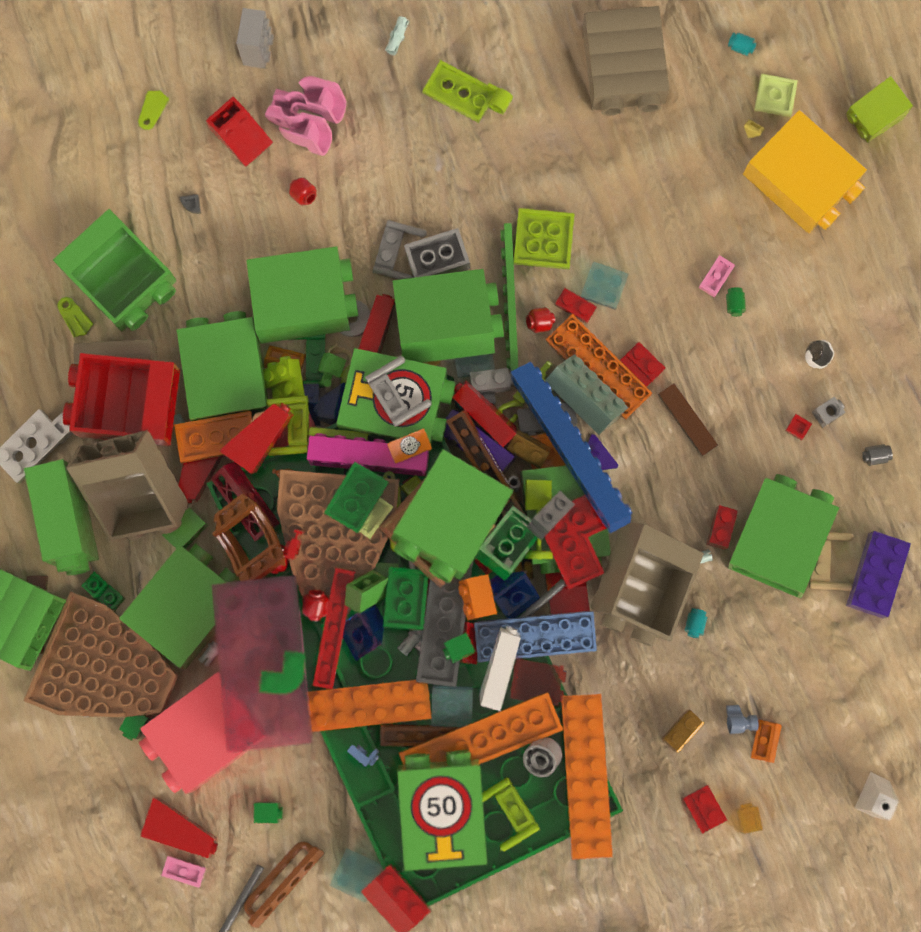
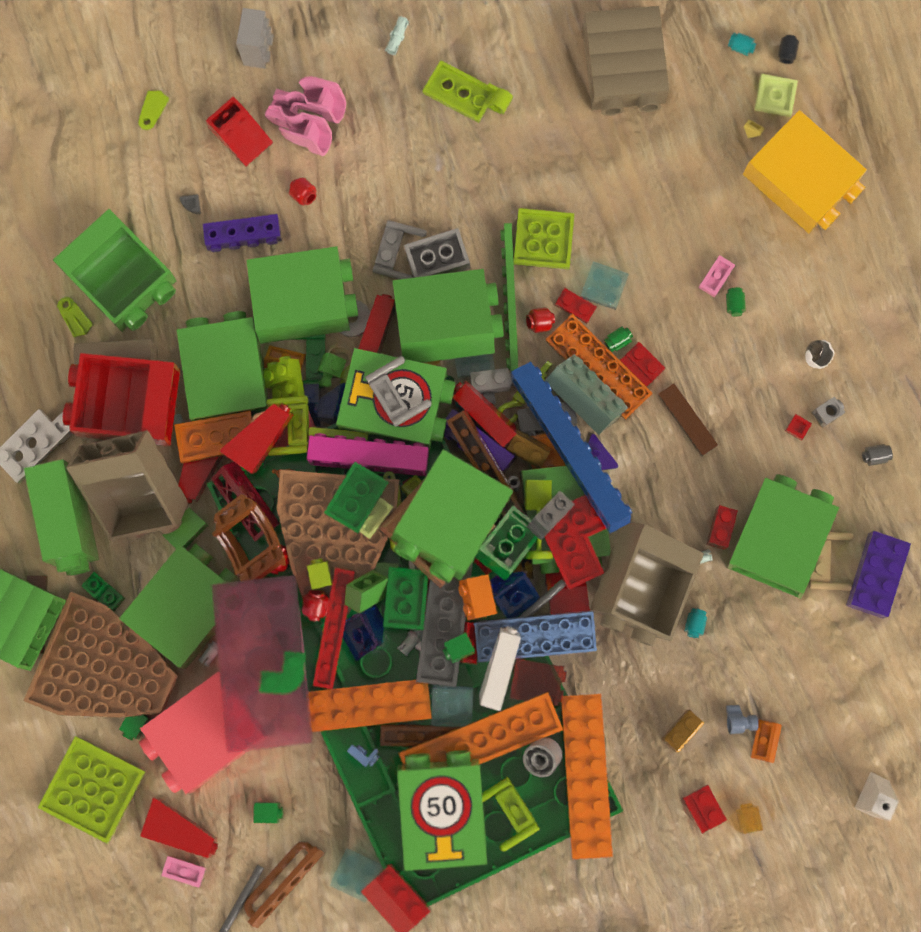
(91, 789): none -> lime plate
(242, 232): none -> dark purple brick
(292, 547): red plate -> none
(319, 573): none -> lime brick
(409, 446): orange slope -> none
(618, 339): none -> green brick
(788, 49): none -> black brick
(879, 110): lime slope -> none

